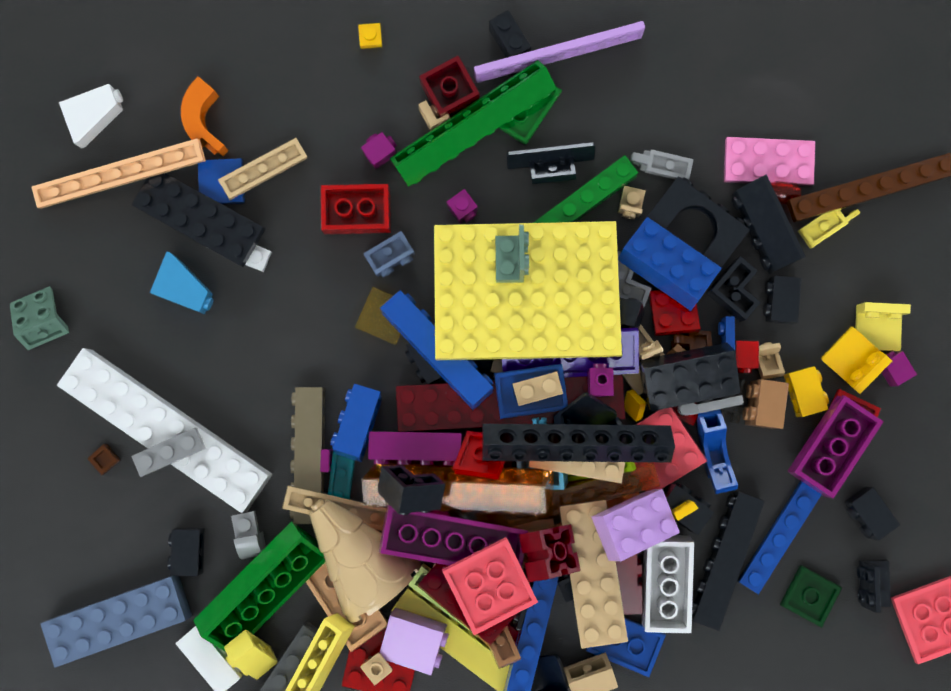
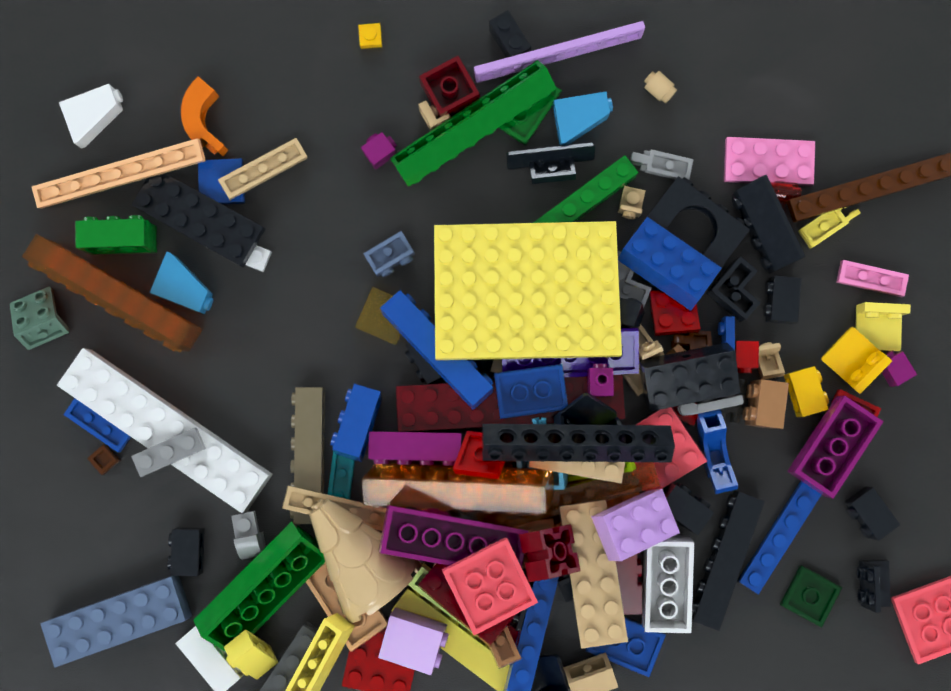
(97, 425): none -> blue plate
(111, 293): none -> clear orange brick
(116, 235): none -> green brick
(326, 460): magenta tile -> none
(355, 209): red brick -> none
(376, 668): tan bracket -> none
(410, 492): black brick -> none
(462, 207): magenta brick -> none
(510, 257): sand green bracket -> none
(537, 388): tan plate -> none
(579, 115): none -> dark azure slope
(634, 405): yellow tile -> none
(660, 86): none -> tan brick
(684, 509): yellow tile -> none
(872, 278): none -> bright pink plate

